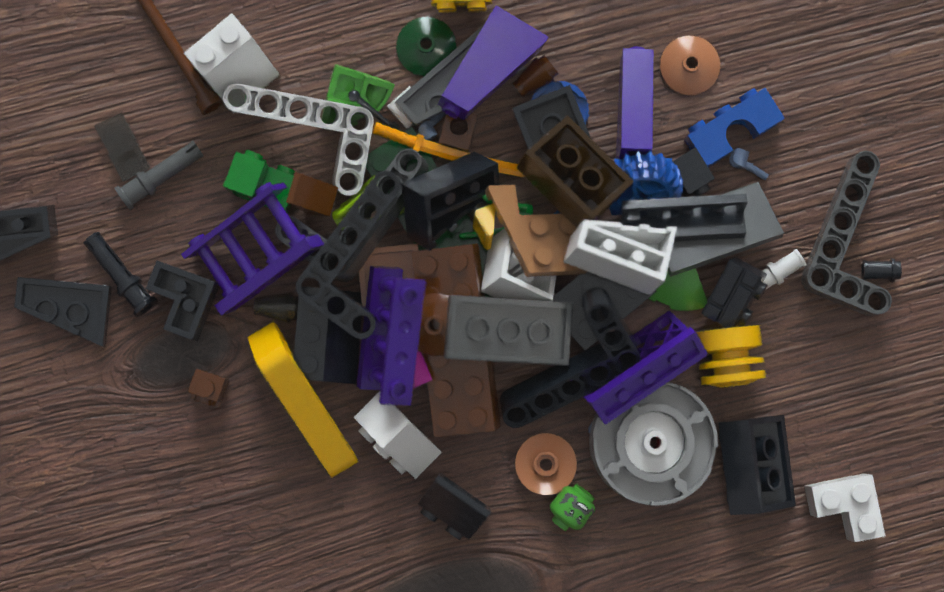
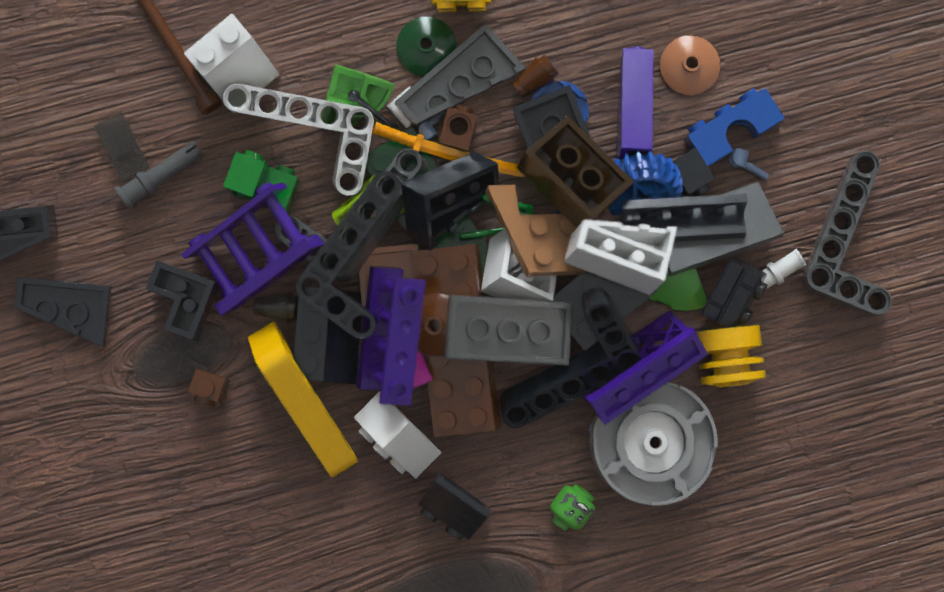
(127, 285): black pin -> none
(311, 195): reddish brown slope -> none
(484, 224): yellow slope -> none
(494, 57): dark purple slope -> none
(545, 447): nougat dish -> none
(756, 465): black slope -> none
(854, 499): white brick -> none
(881, 270): black pin -> none

